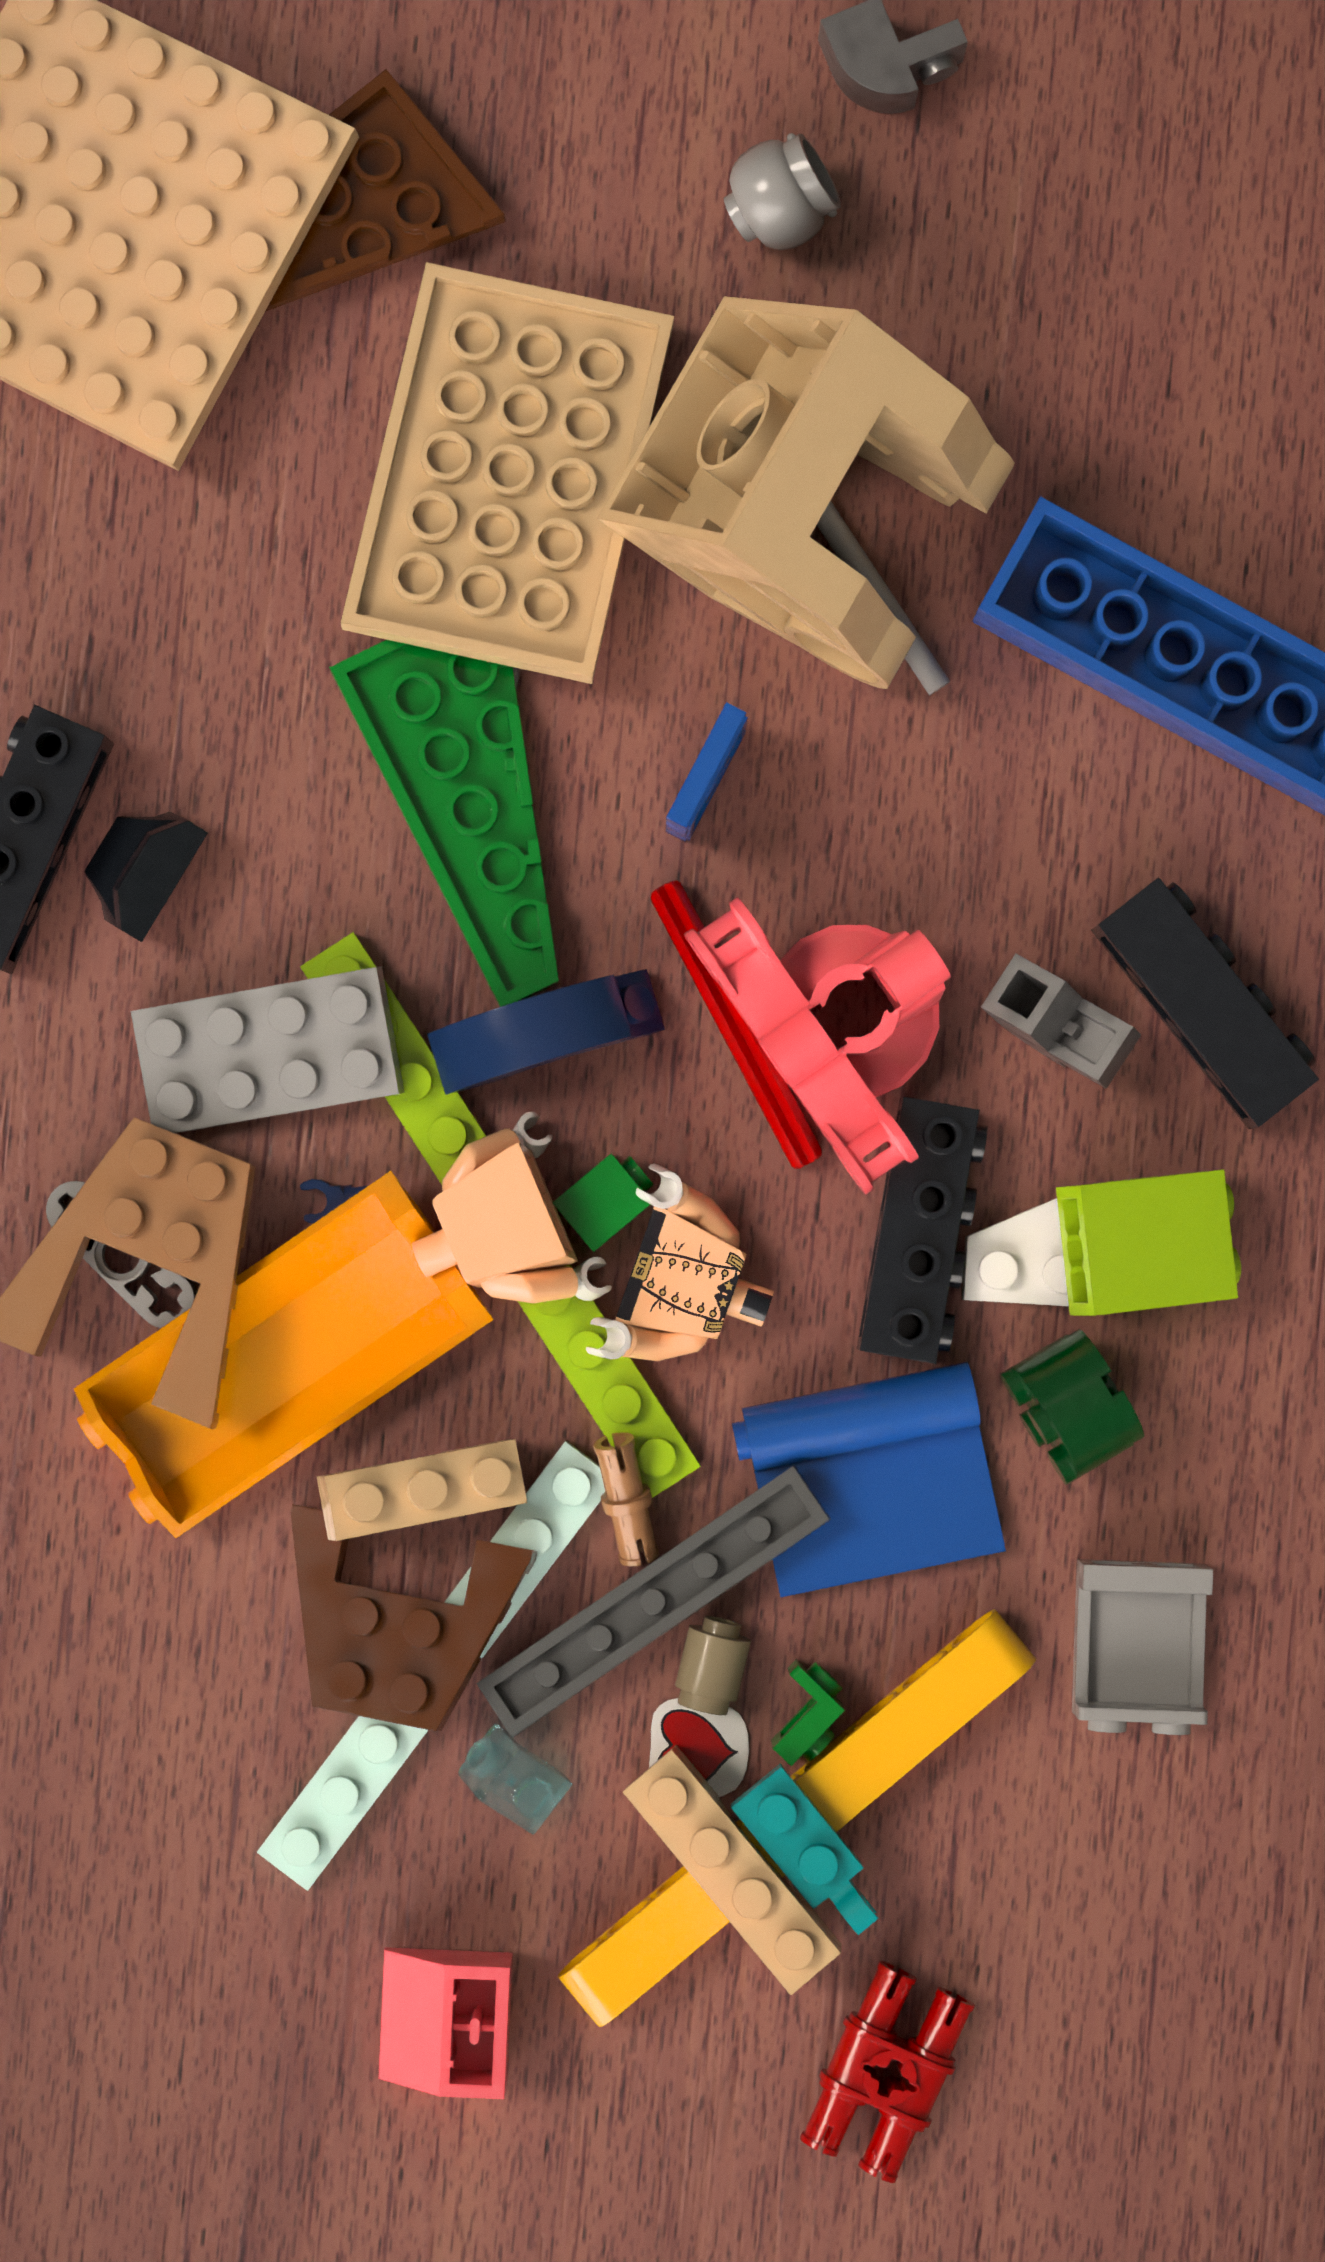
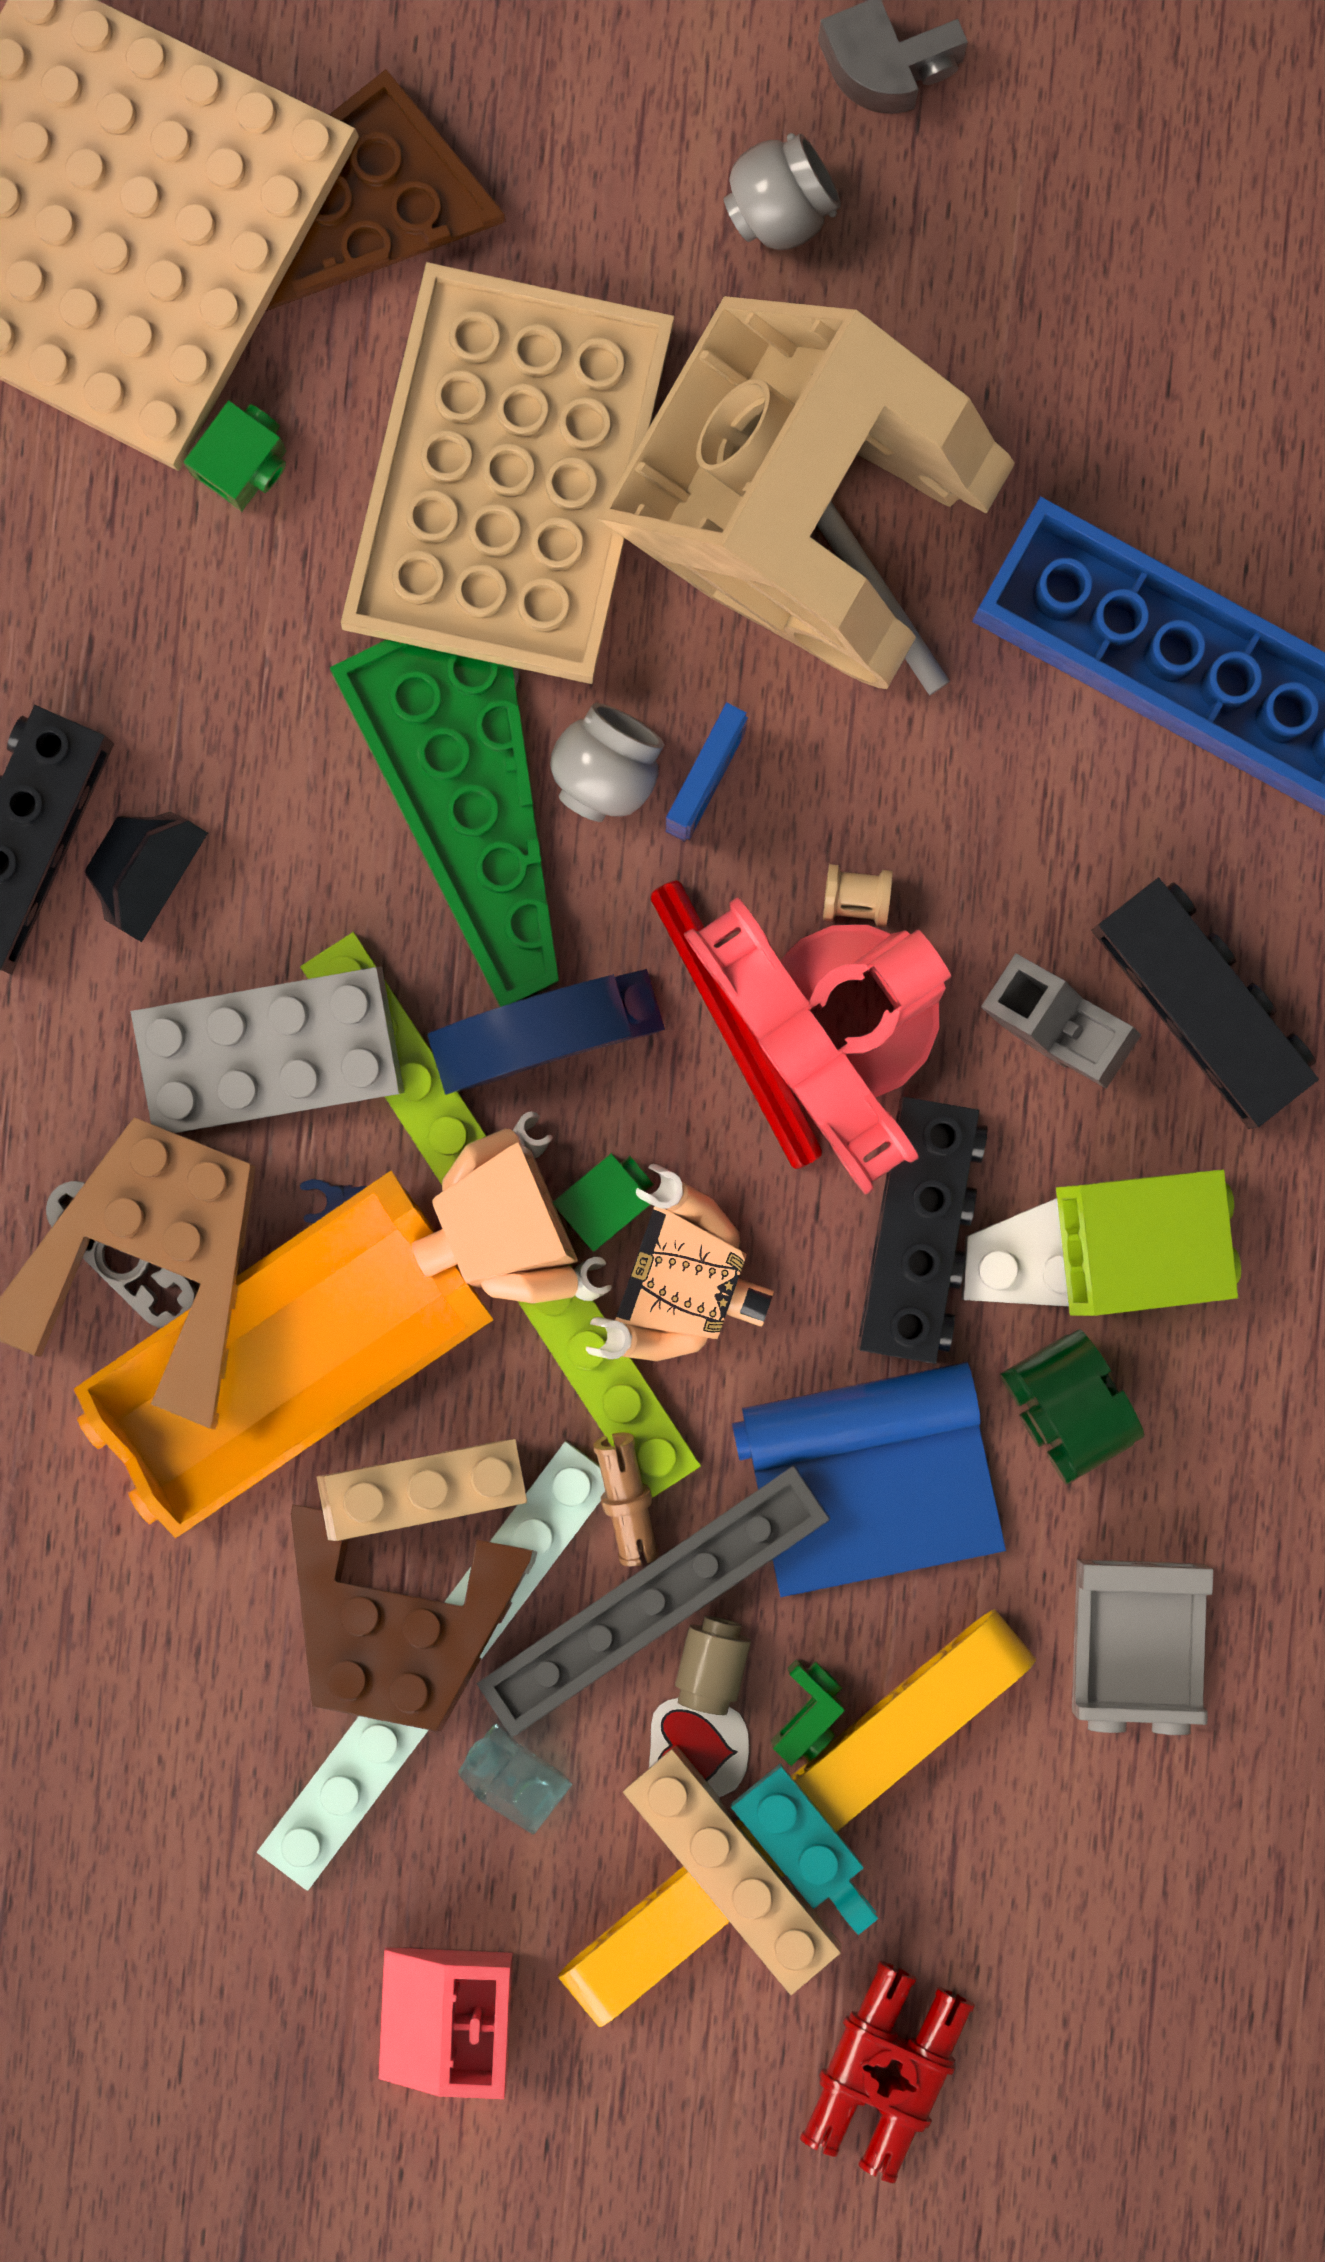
(238, 454): none -> green brick
(606, 763): none -> light grey piece
(857, 895): none -> tan bush

